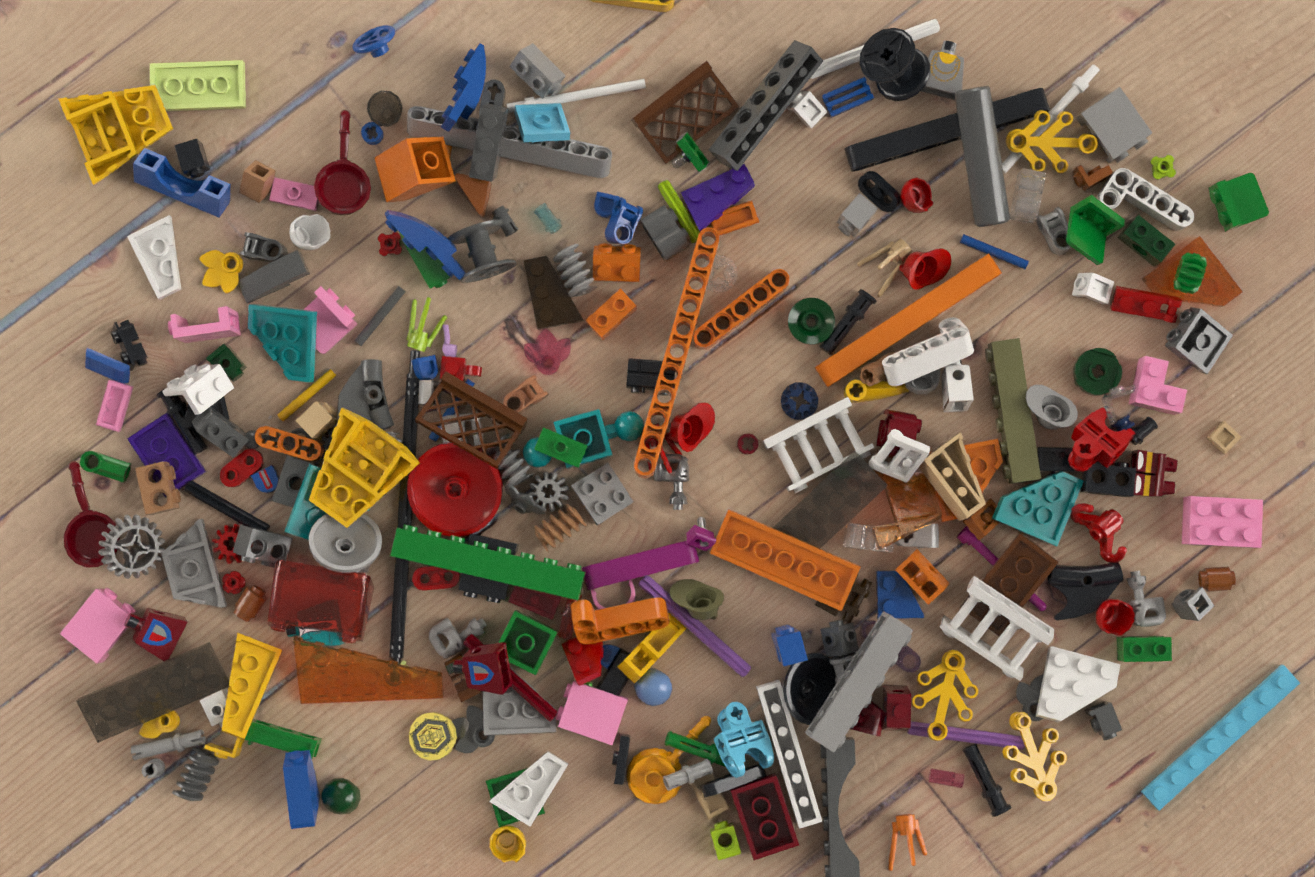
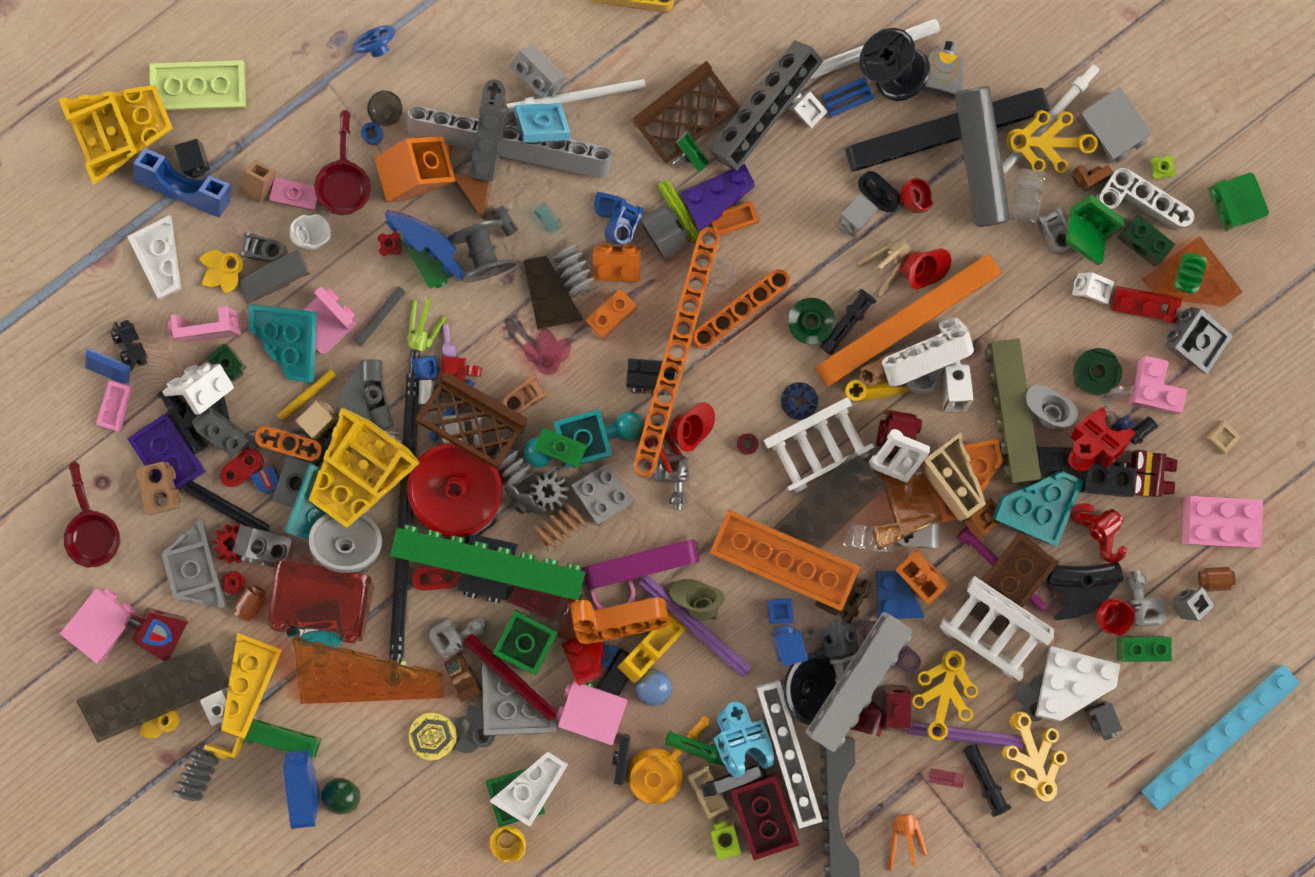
(107, 466): green piece -> none
(131, 566): light grey gear -> none
(157, 764): light grey pin -> none
(177, 742): light grey pin -> none
(468, 86): blue slope -> none
(486, 668): dark red torso -> none
(687, 774): light grey pin -> none
(700, 537): magenta piece -> none
(780, 611): none -> blue plate
(993, 251): blue bar -> none

